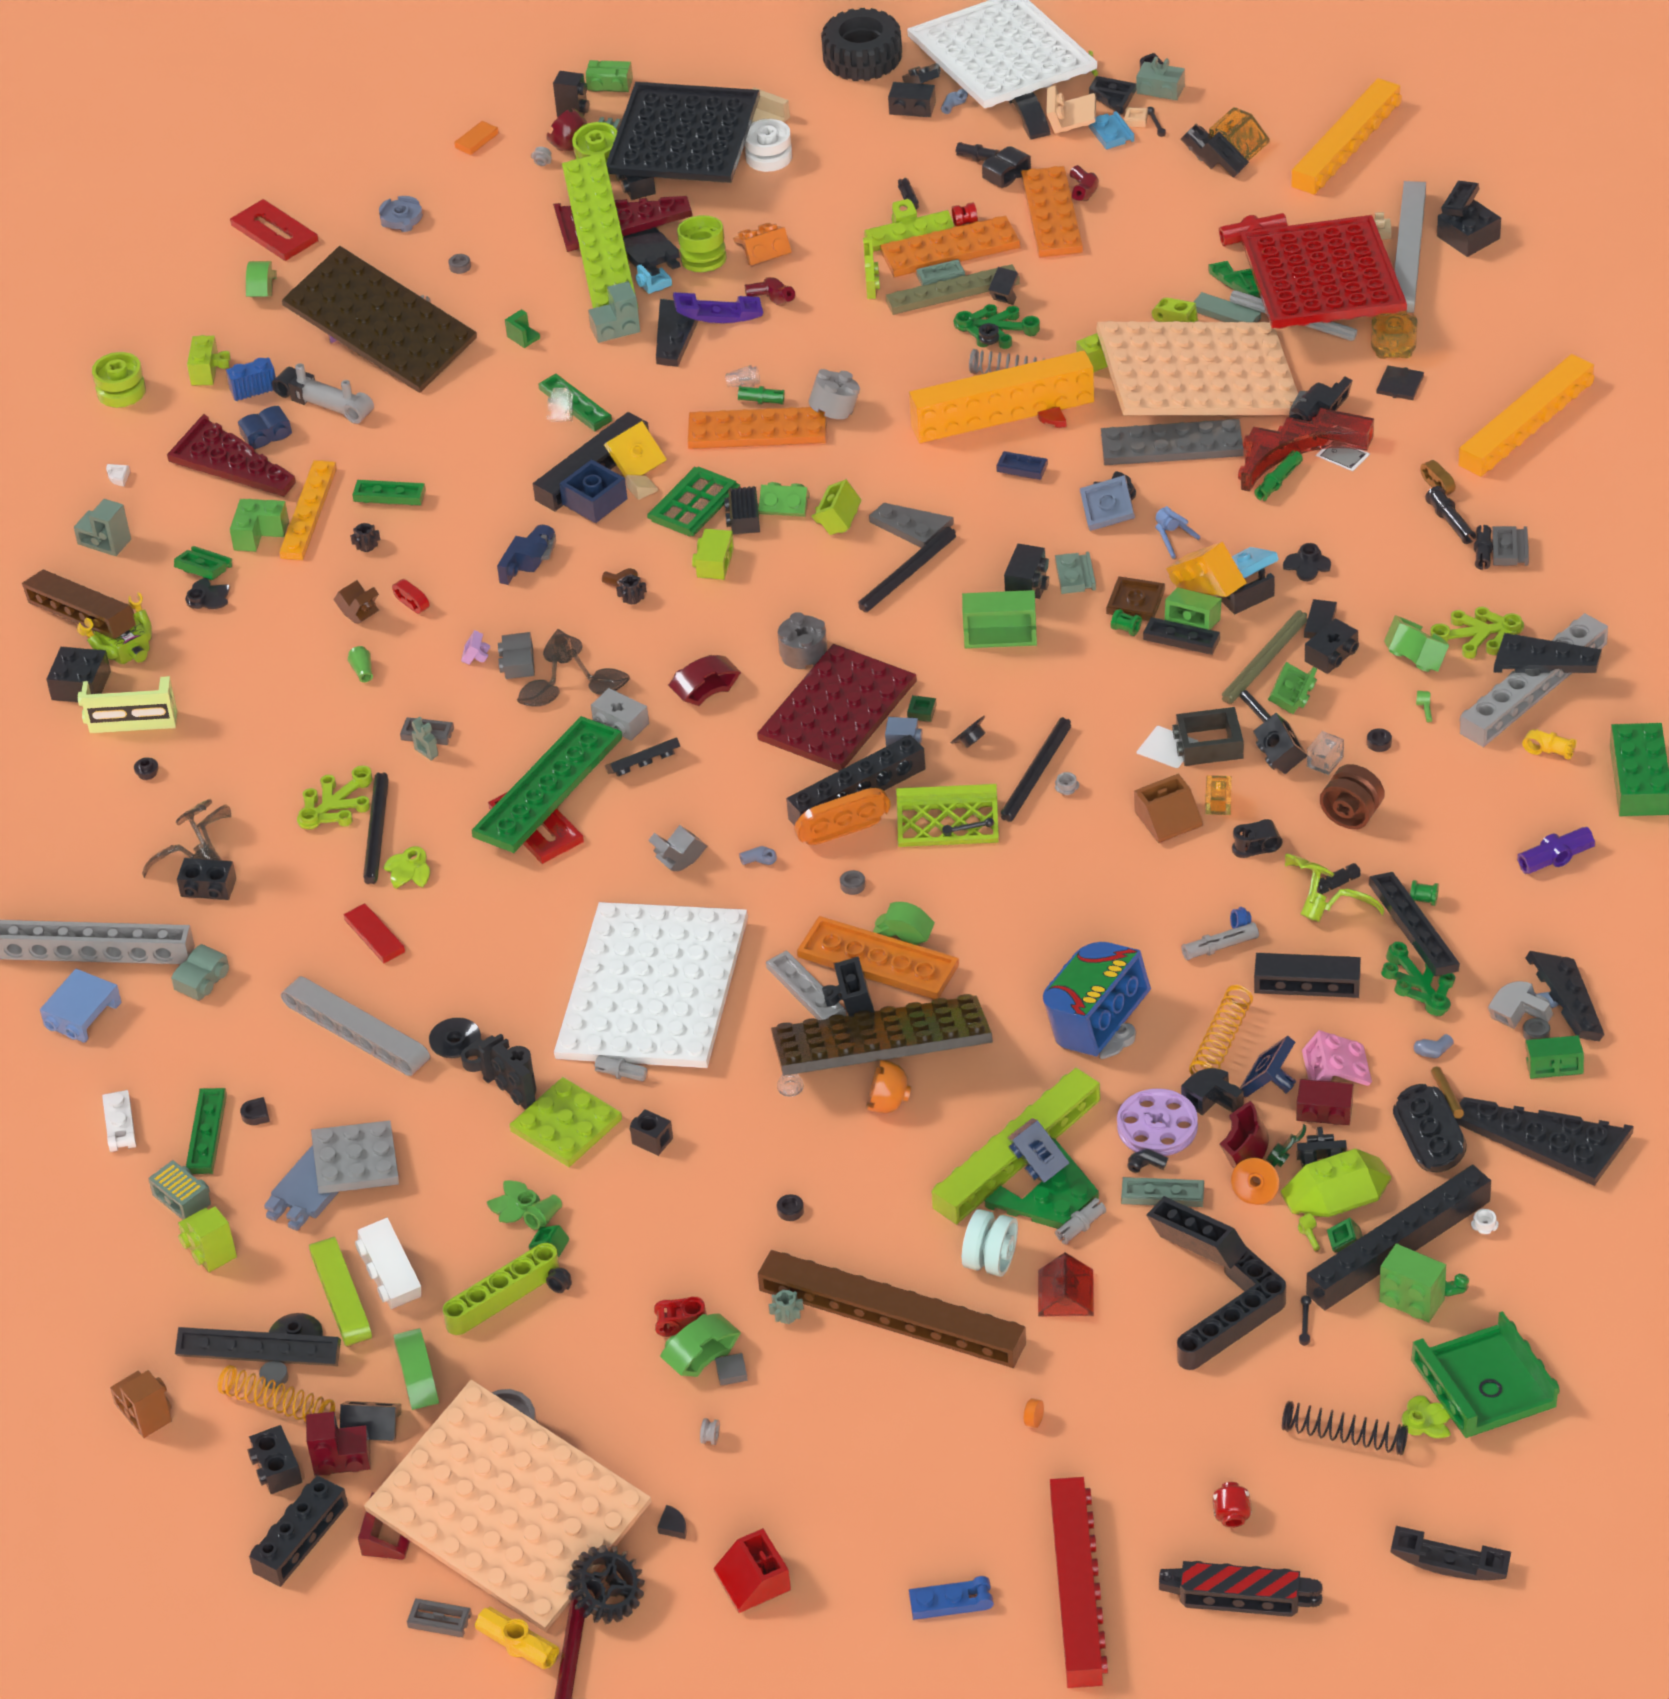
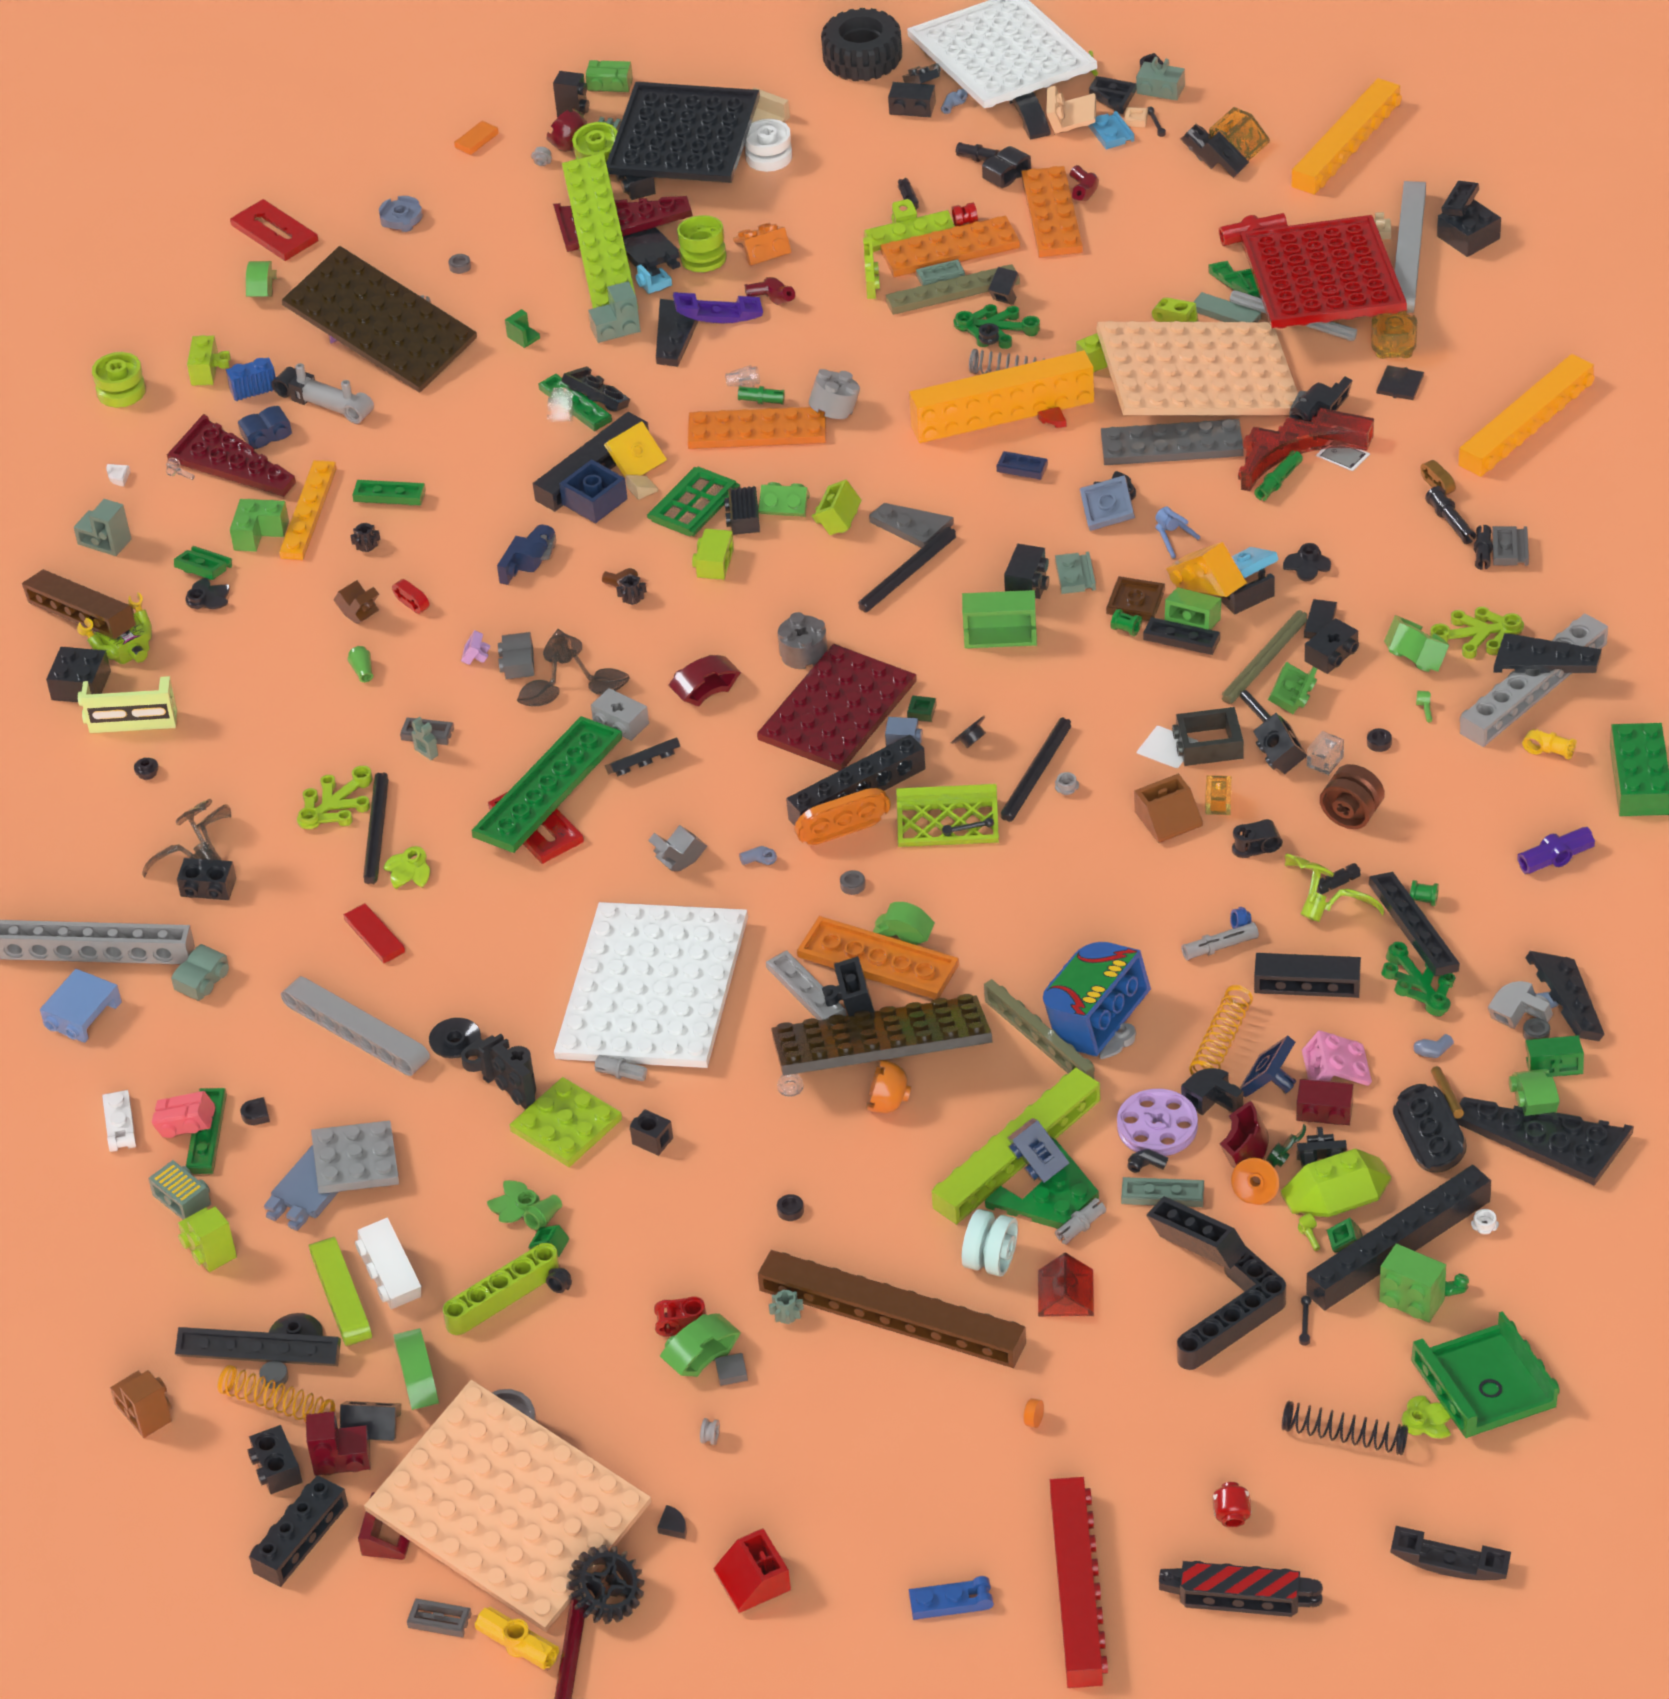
(173, 469): none -> clear hand
(183, 1114): none -> coral brick
(582, 381): none -> black wing
(1035, 1030): none -> olive plate
(1534, 1091): none -> bright green brick

